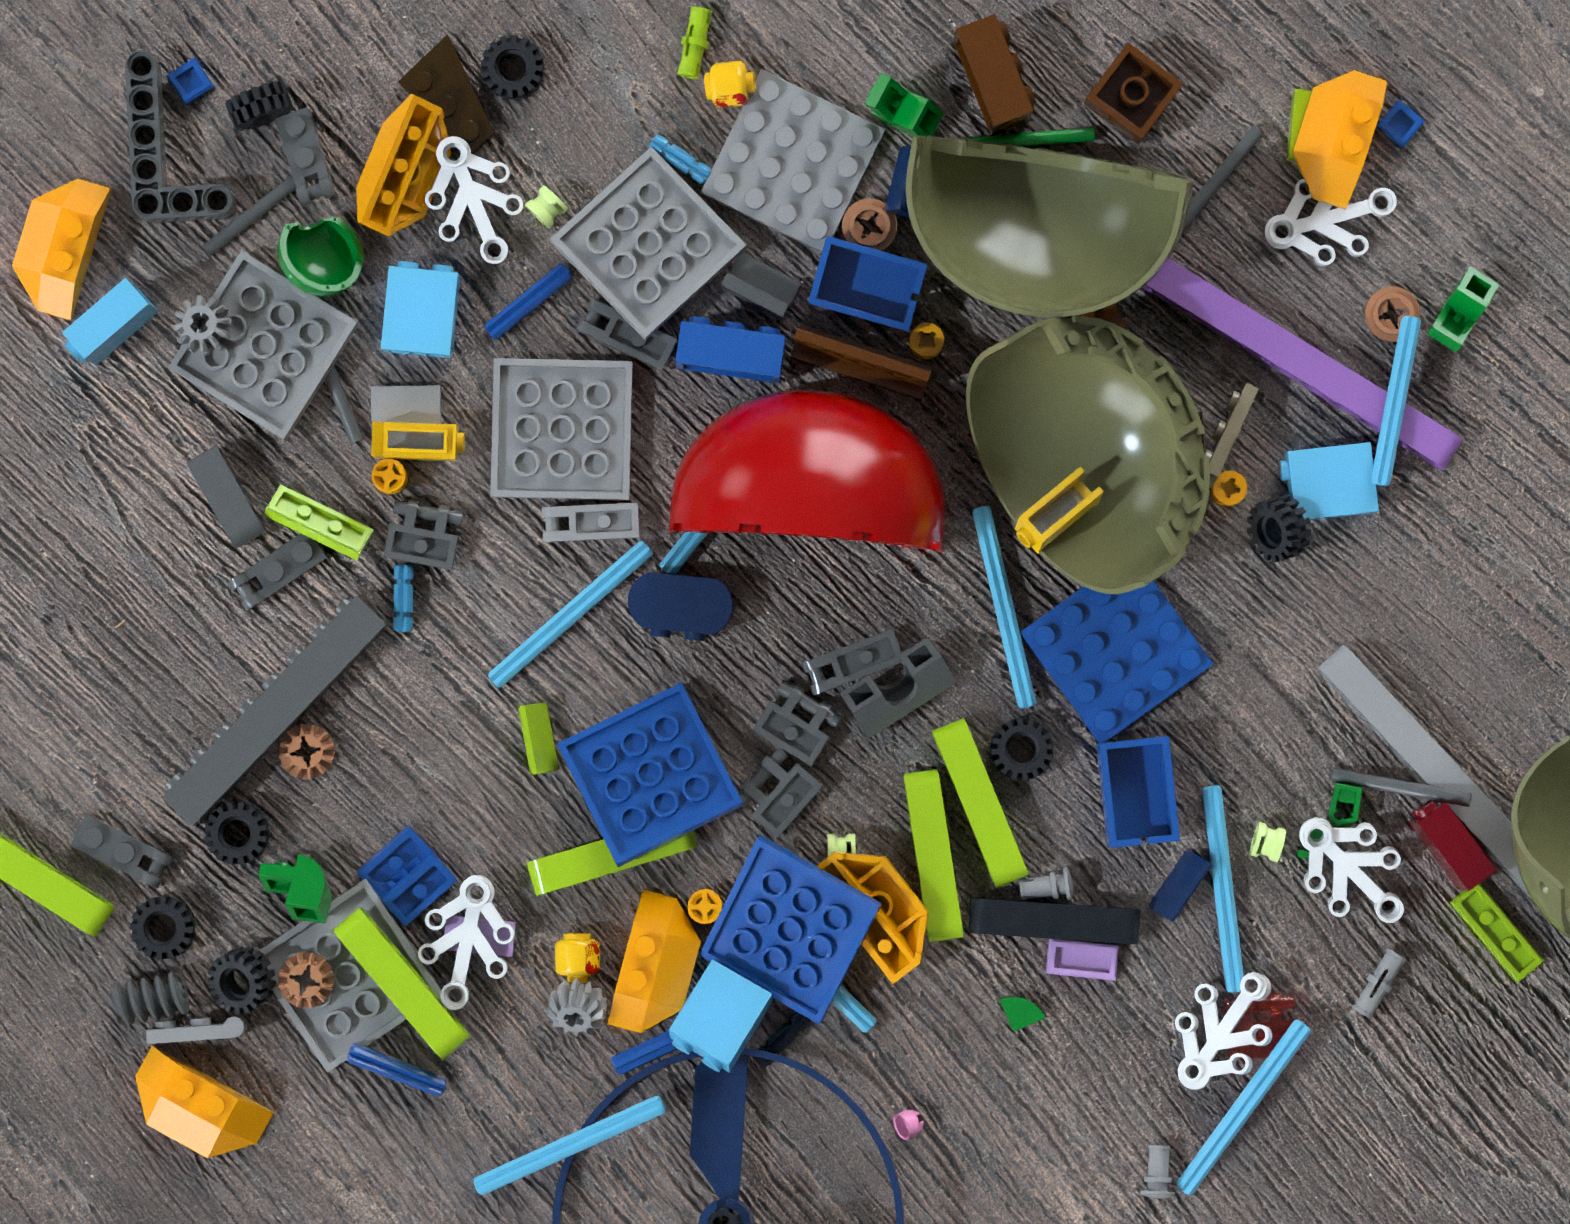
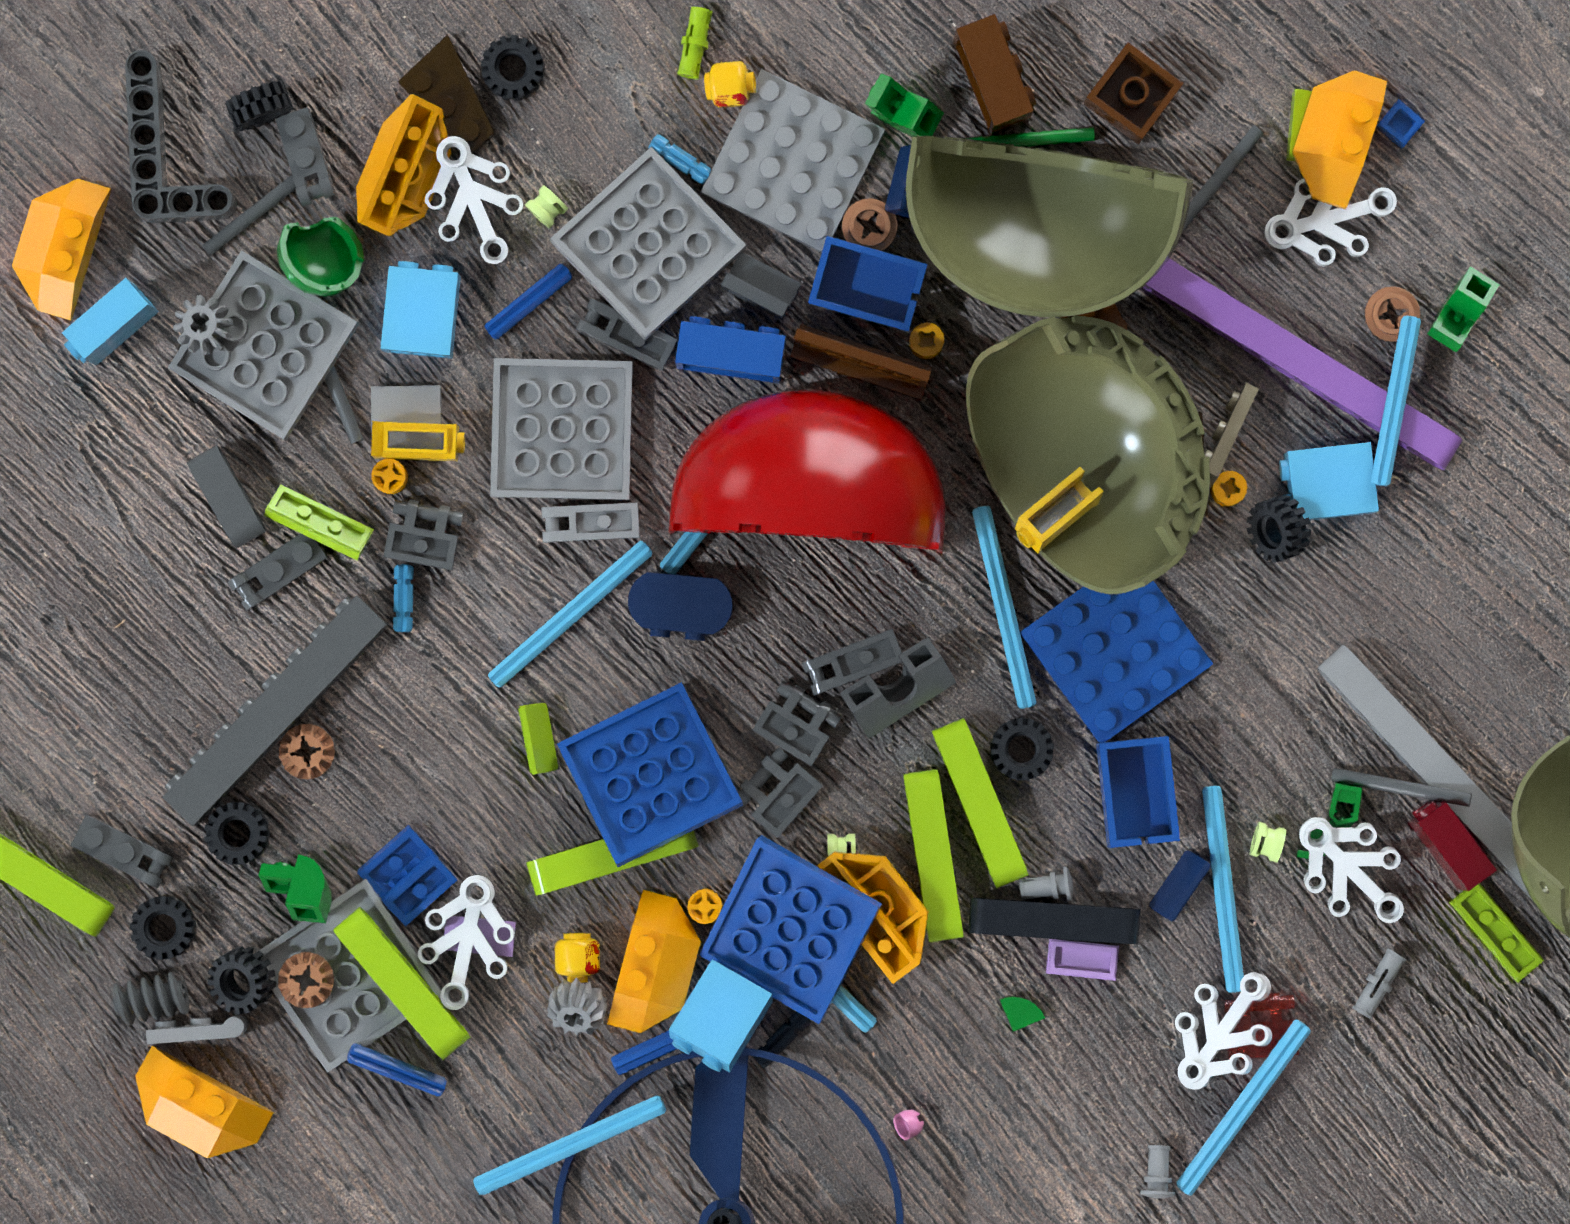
(190, 81): blue tile -> none

